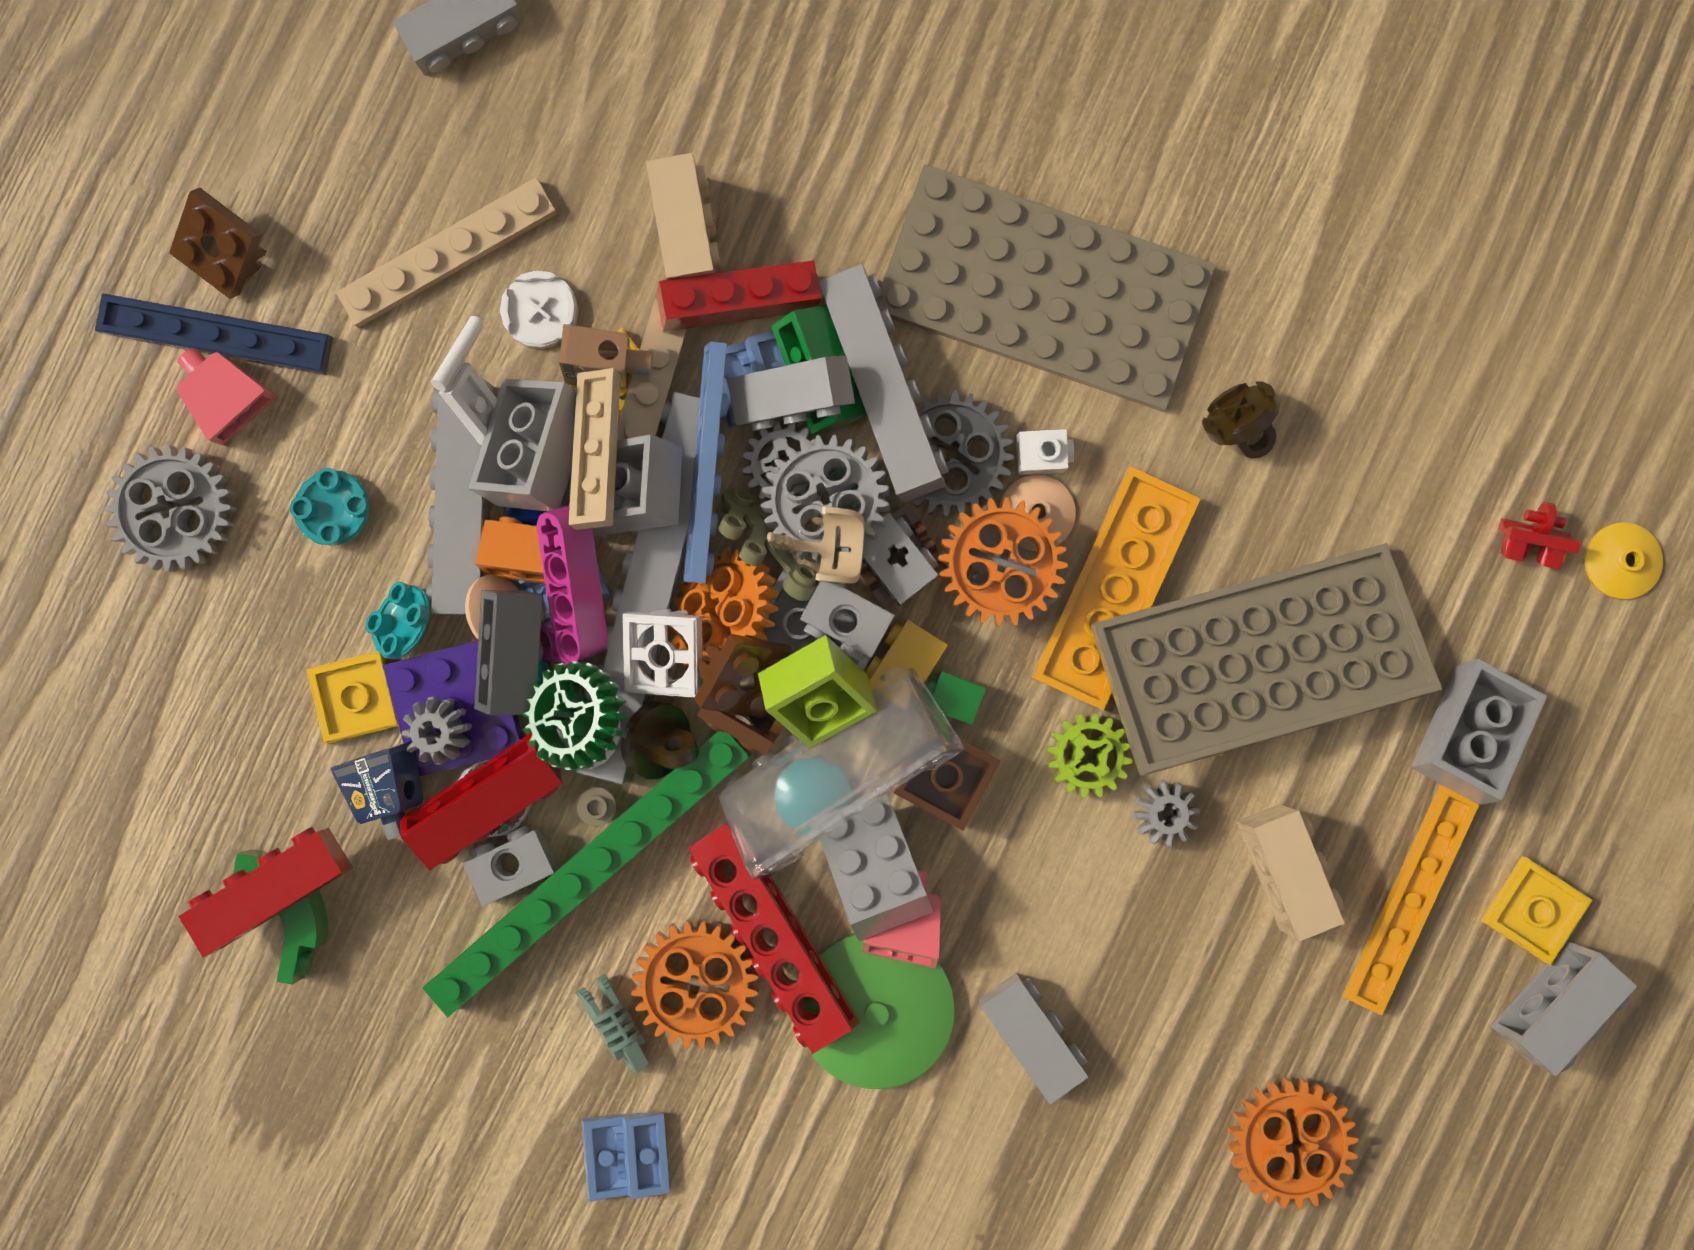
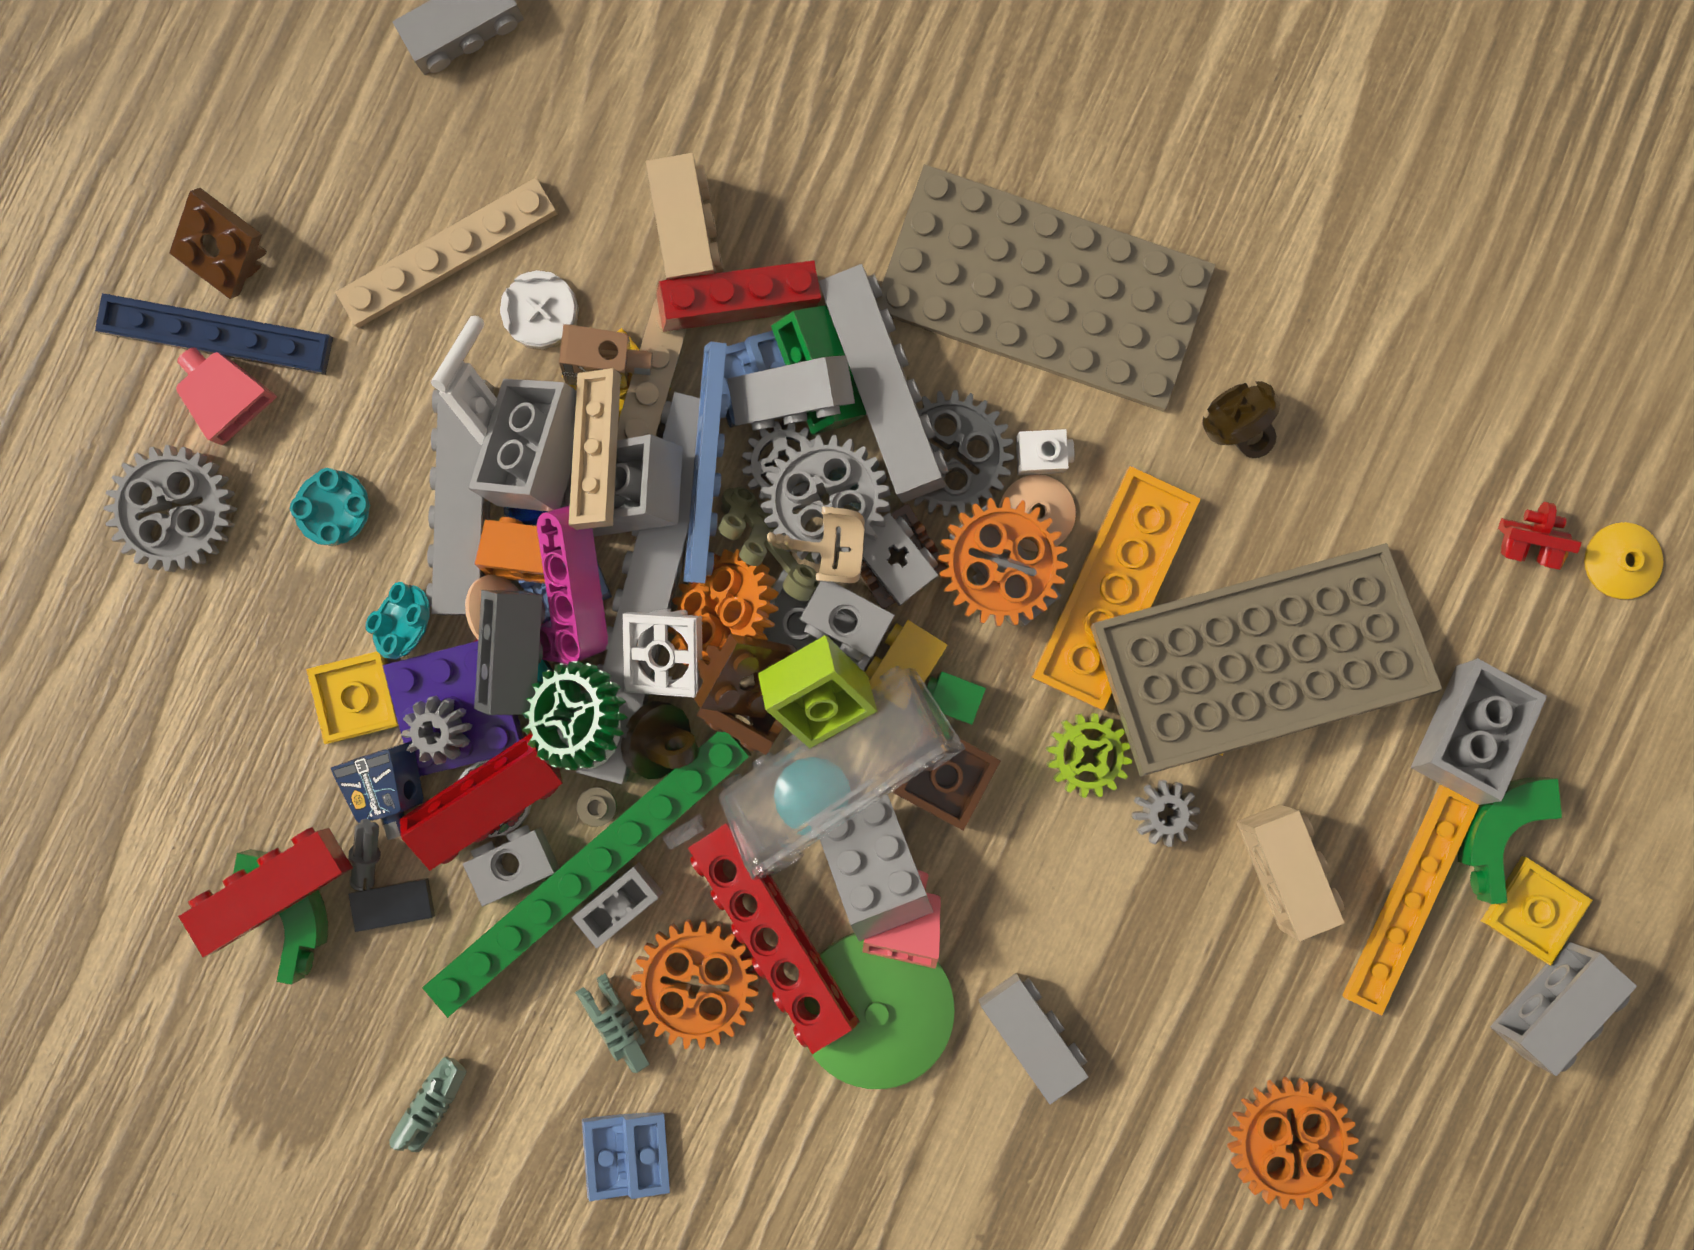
(364, 855): none -> dark grey axle
(391, 905): none -> black tile
(428, 1106): none -> sand green hinge
(617, 905): none -> light grey brick
(684, 832): none -> clear tile
(1495, 823): none -> green arch

